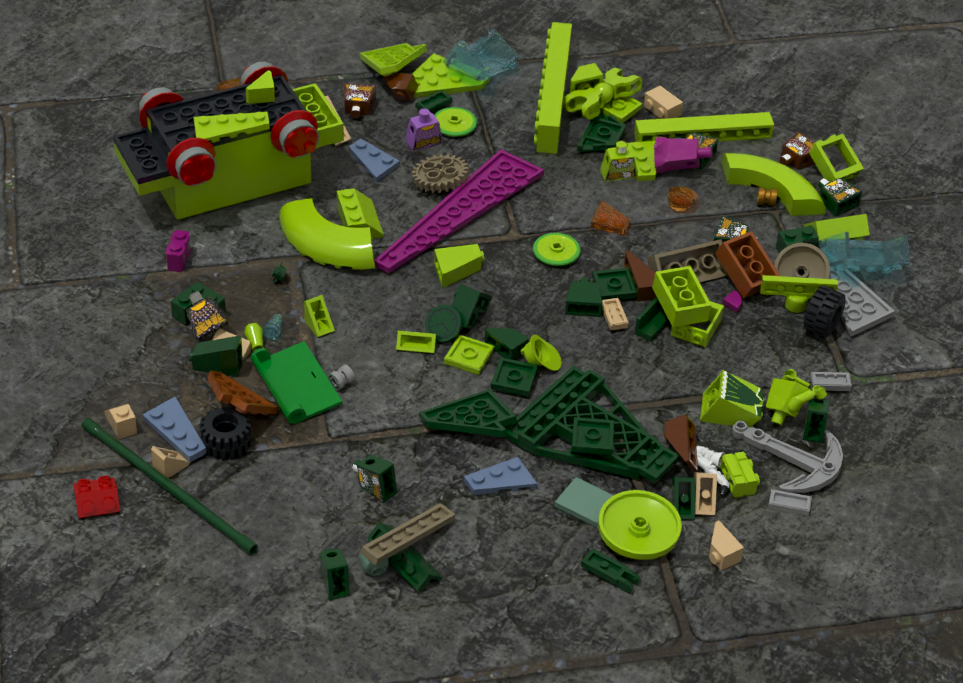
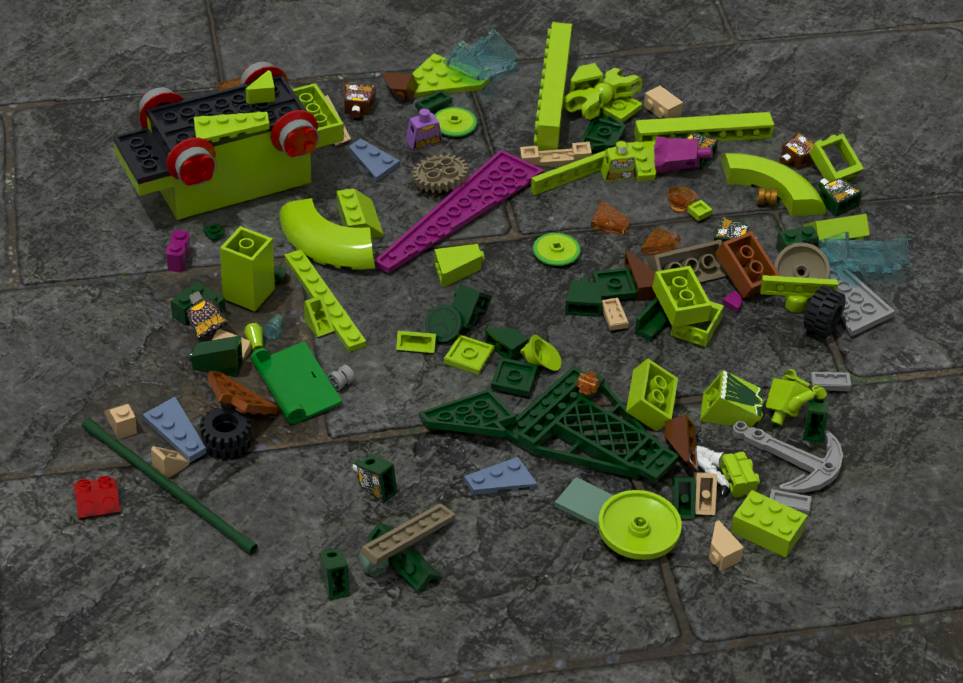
(214, 232): none -> dark green plate
(247, 268): none -> lime brick
(315, 286): none -> lime plate
(392, 58): lime wing -> none
(556, 157): none -> tan slope
(567, 173): none -> lime plate
(588, 383): none -> clear orange gear
(593, 436): dark green plate -> none
(610, 570): dark green hinge -> none
(652, 394): none -> lime brick
(660, 241): none -> clear orange wing
(699, 210): none -> lime plate
(768, 523): none -> lime brick

